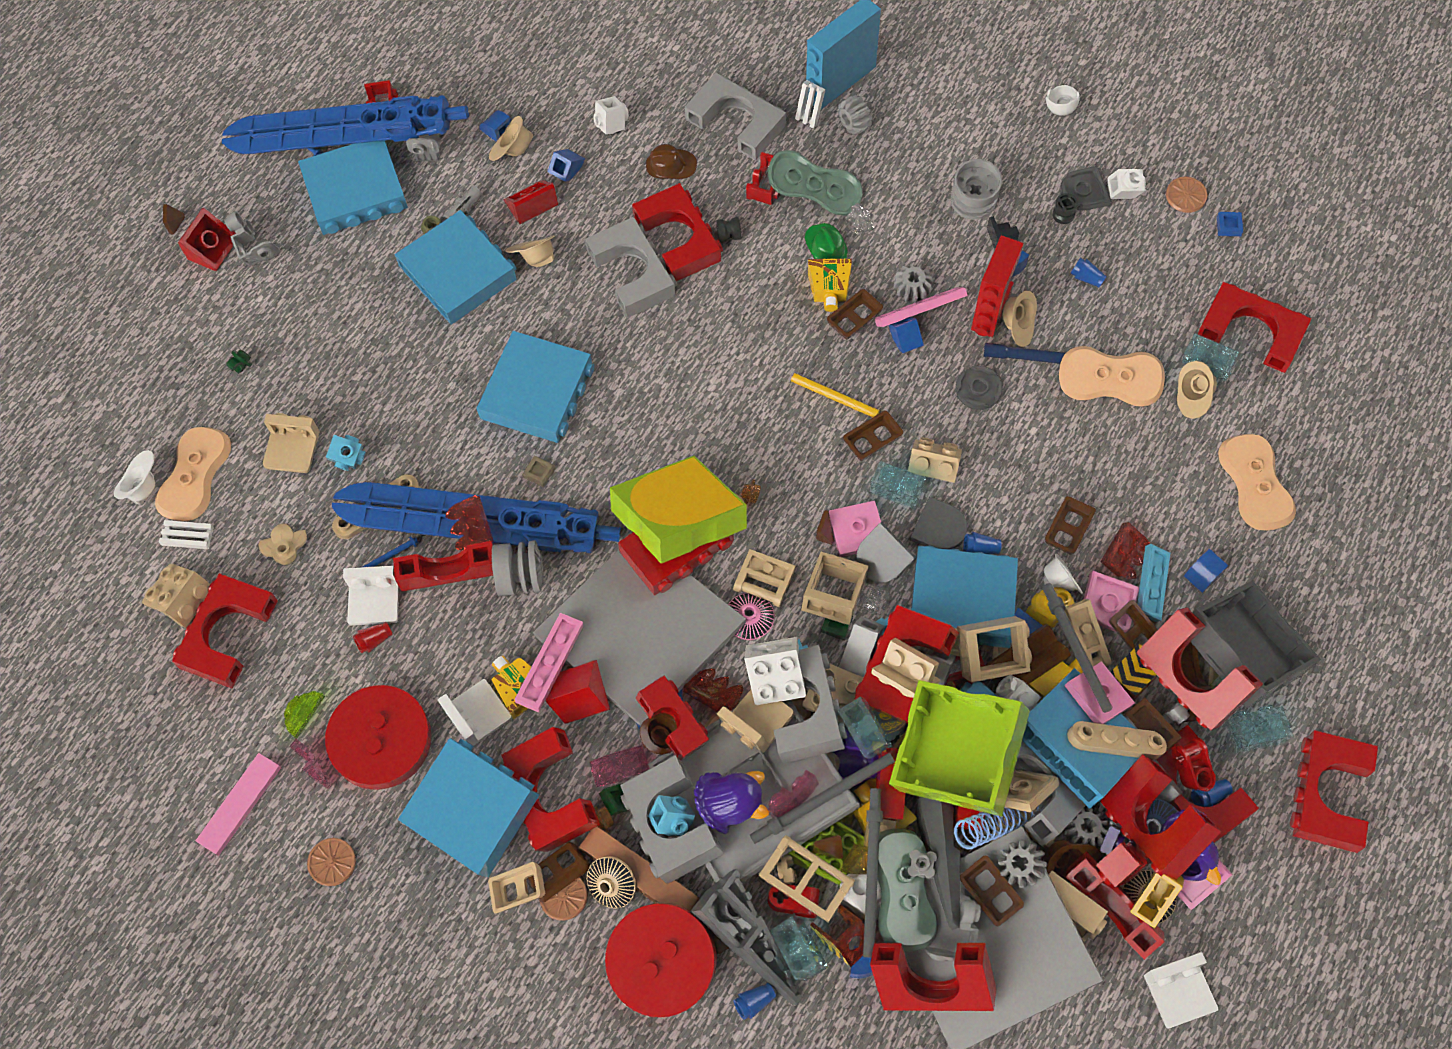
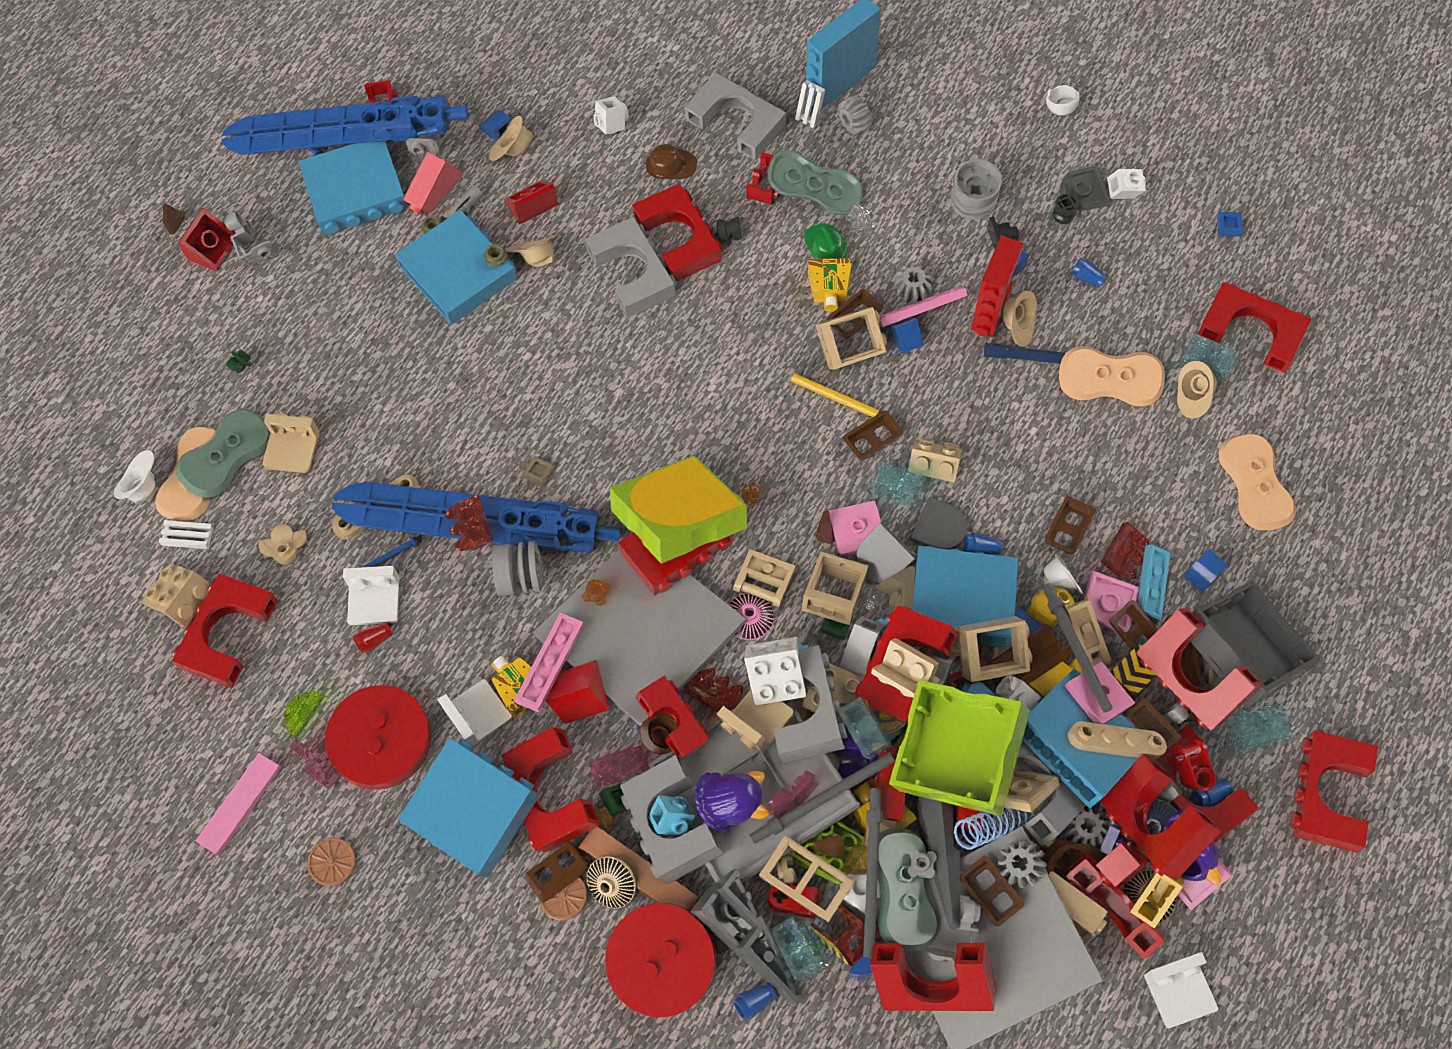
(212, 466): none -> sand green plate
(339, 446): medium azure brick -> none
(422, 572): red arch -> none
(431, 183): none -> coral slope
(495, 250): none -> olive plate
(519, 876): tan piece -> none
(535, 387): dark azure brick -> none
(565, 164): blue brick -> none
(596, 585): none -> clear orange plate
(829, 346): none -> tan window
(900, 588): none -> dark tan slope
(979, 394): dark grey tile -> none
(1186, 194): nougat wheel -> none

